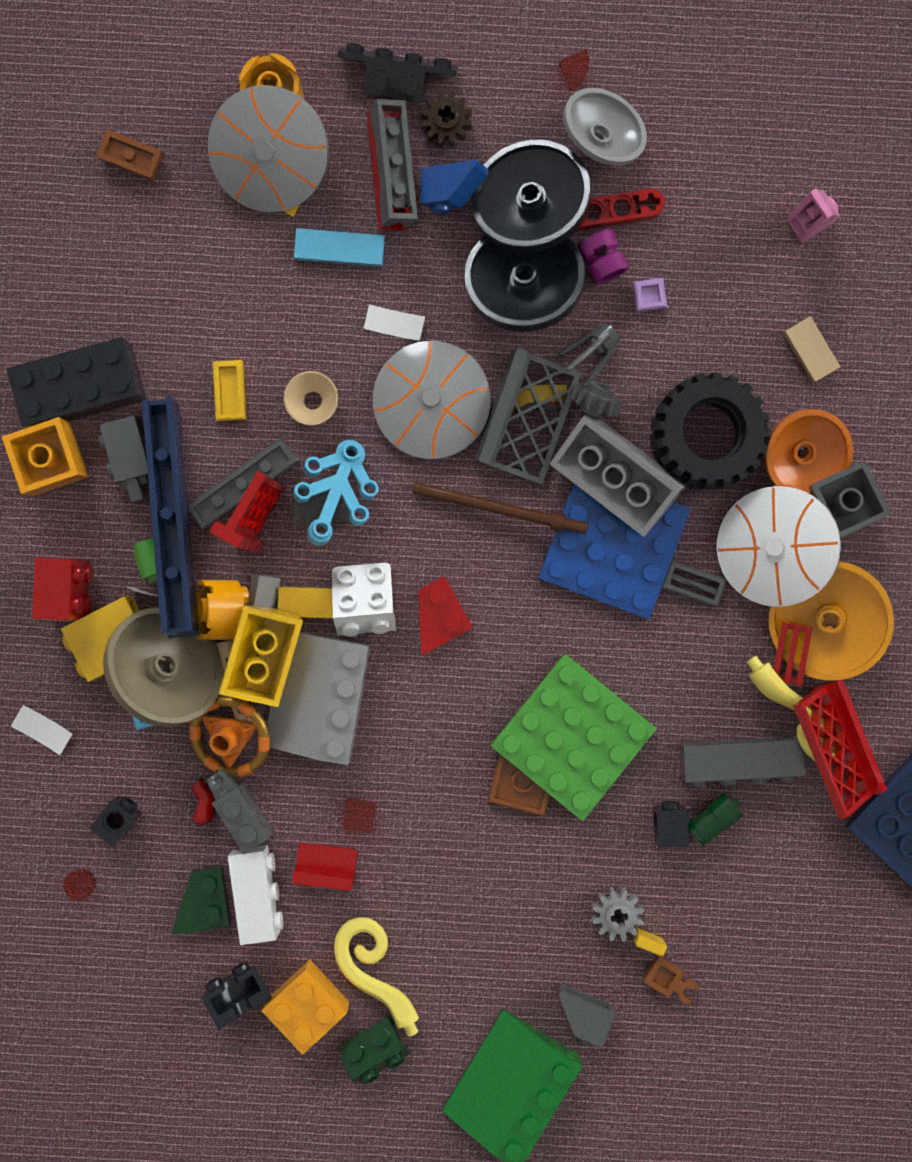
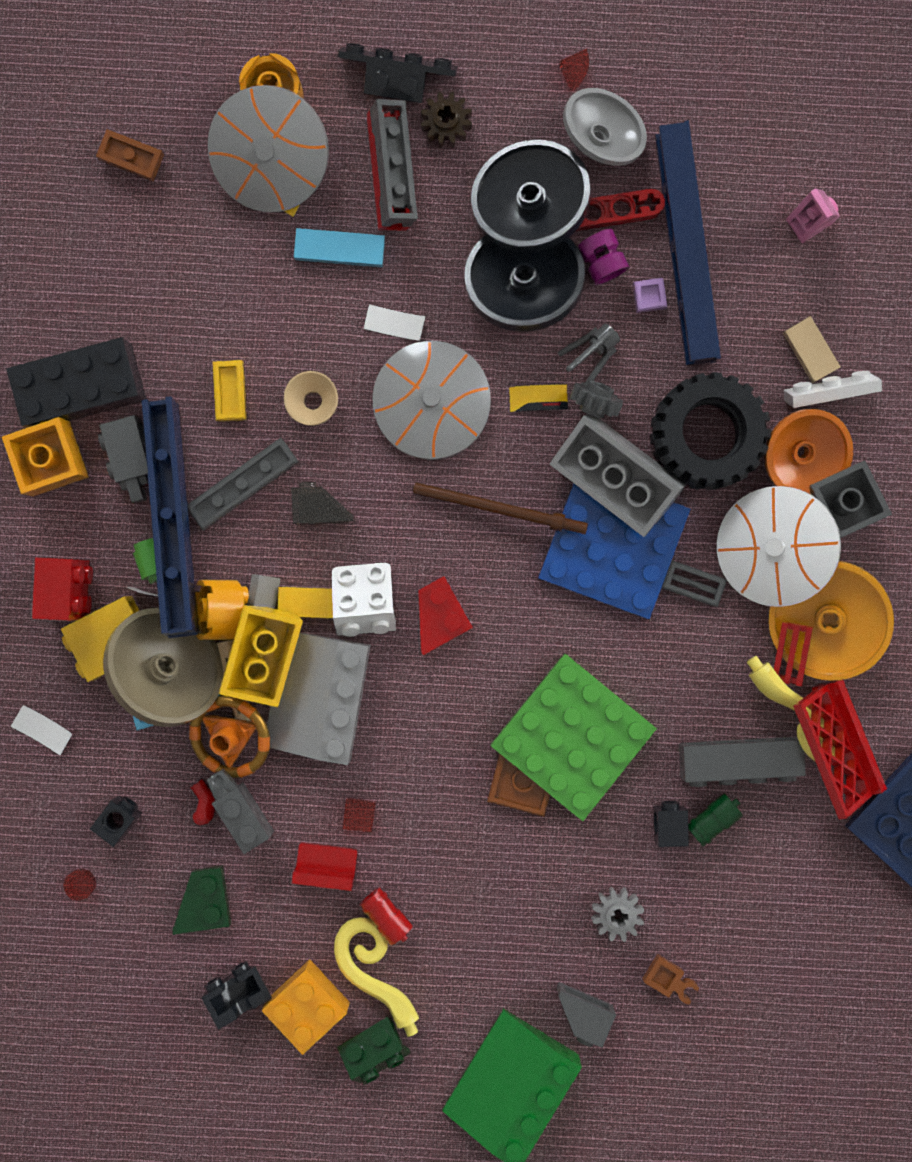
(250, 514): red fence -> none
(255, 895): white brick -> none
(338, 487): medium azure plant -> none
(388, 919): none -> red piece
(450, 185): blue slope -> none
(507, 400): dark grey fence -> none
(649, 942): yellow tile -> none
(687, 244): none -> dark blue tile
(832, 389): none -> white plate

